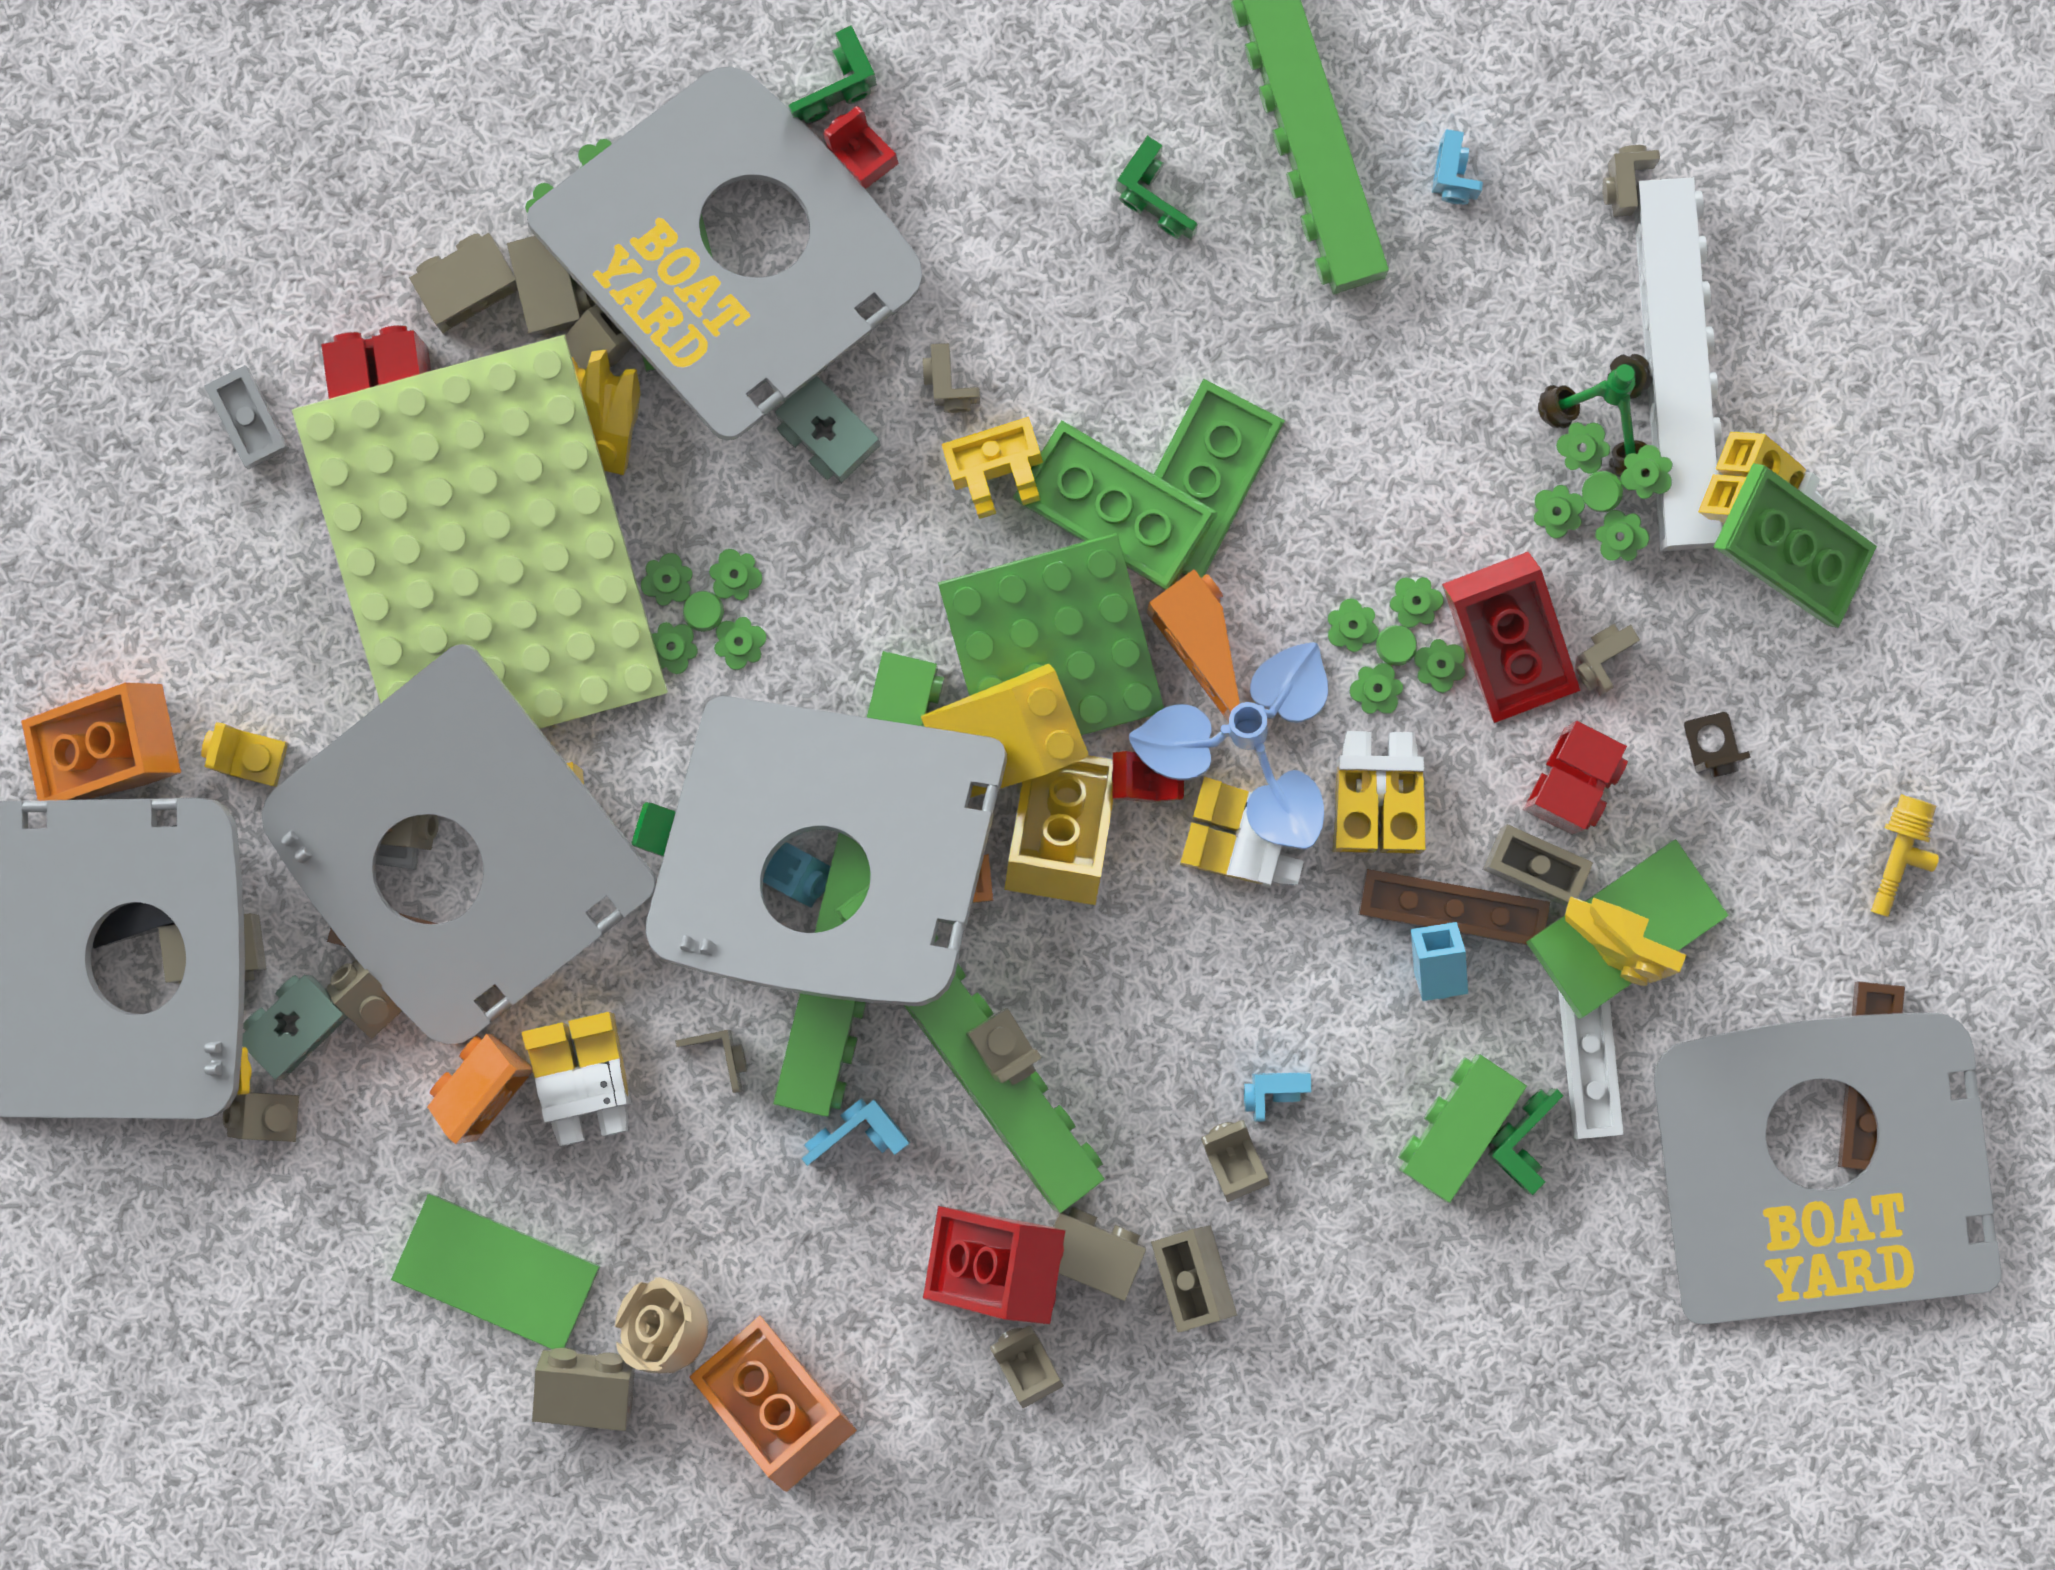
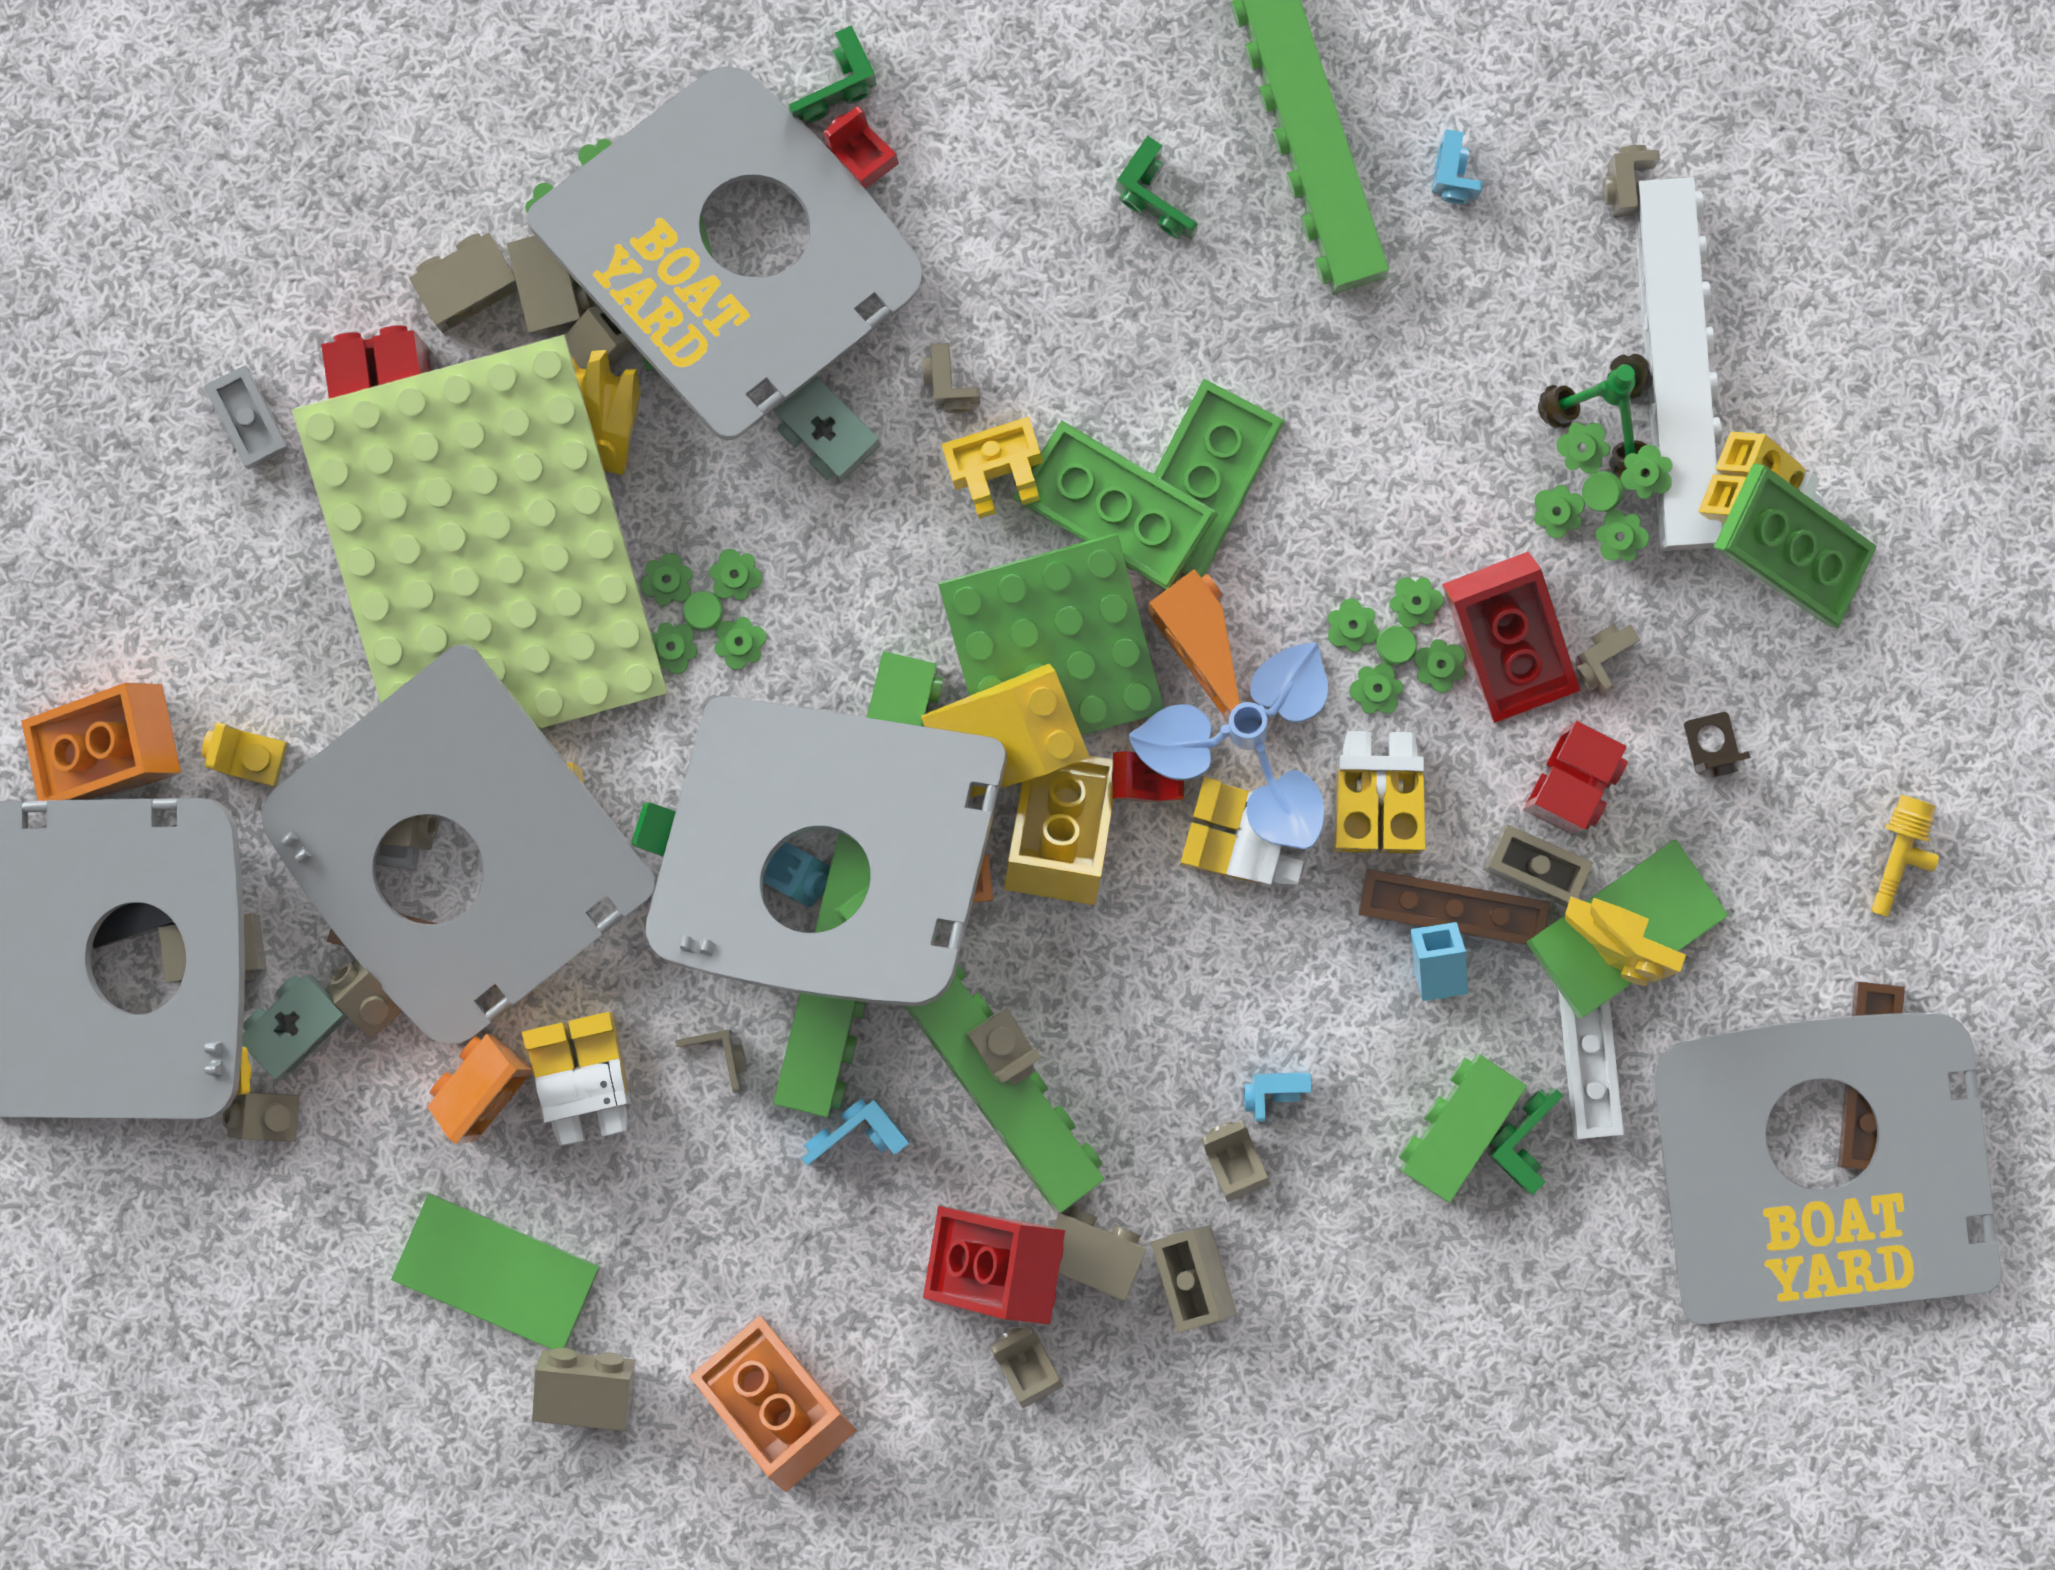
(661, 1326): tan cylinder -> none

